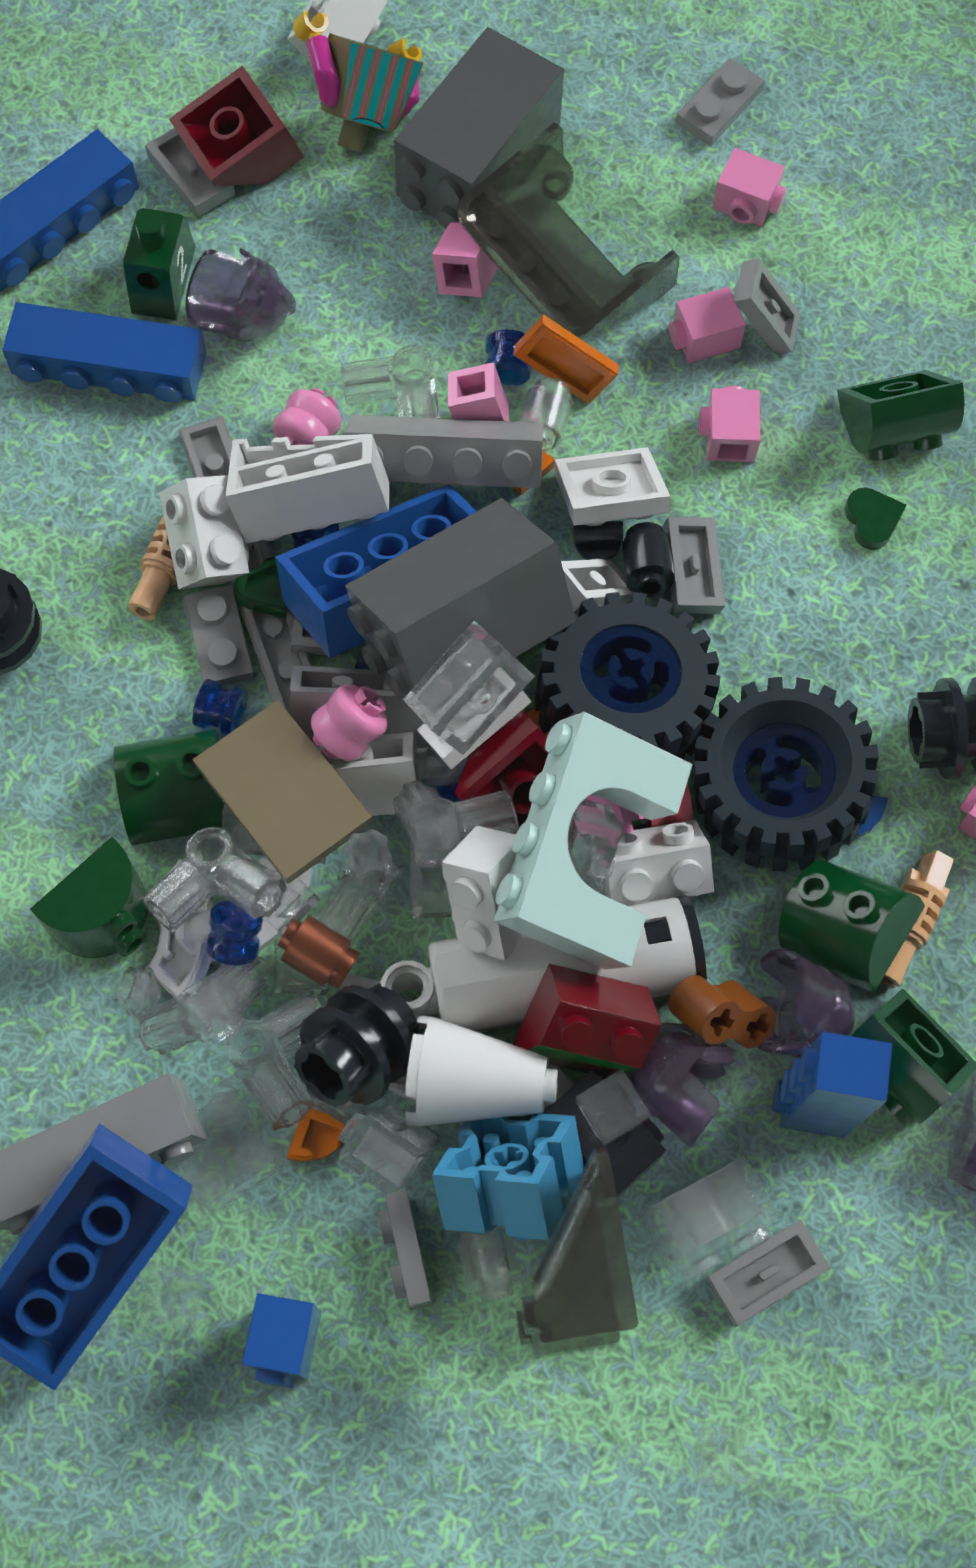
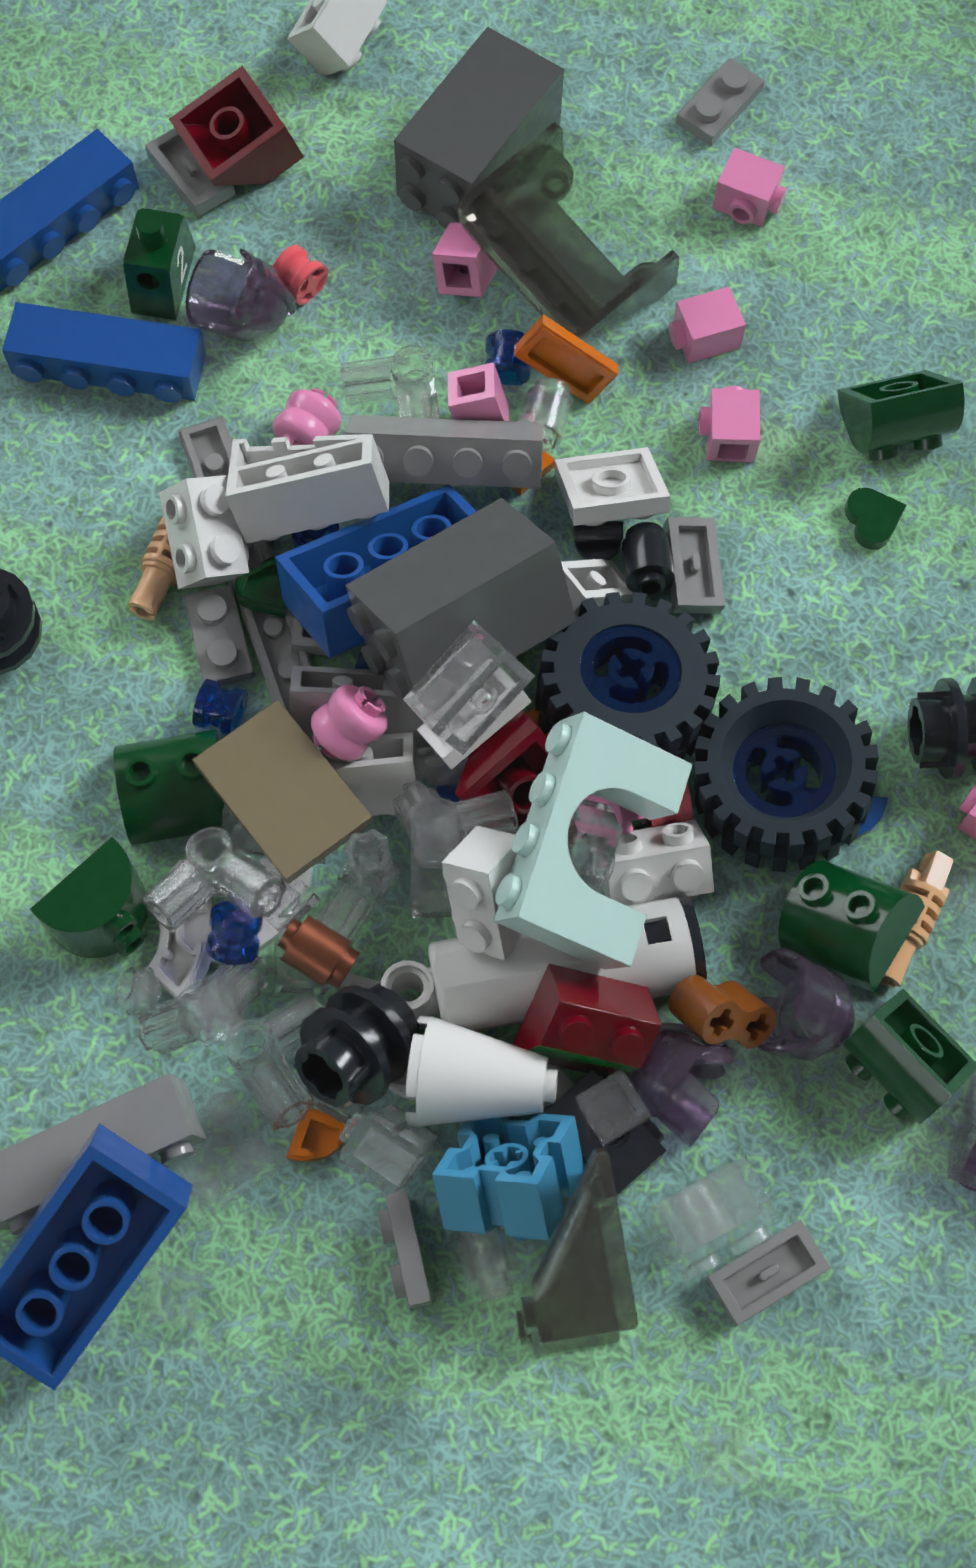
(281, 1339): blue brick -> none
(300, 274): none -> coral wheel
(360, 80): torso -> none
(766, 306): light grey plate -> none
(833, 1085): blue brick -> none

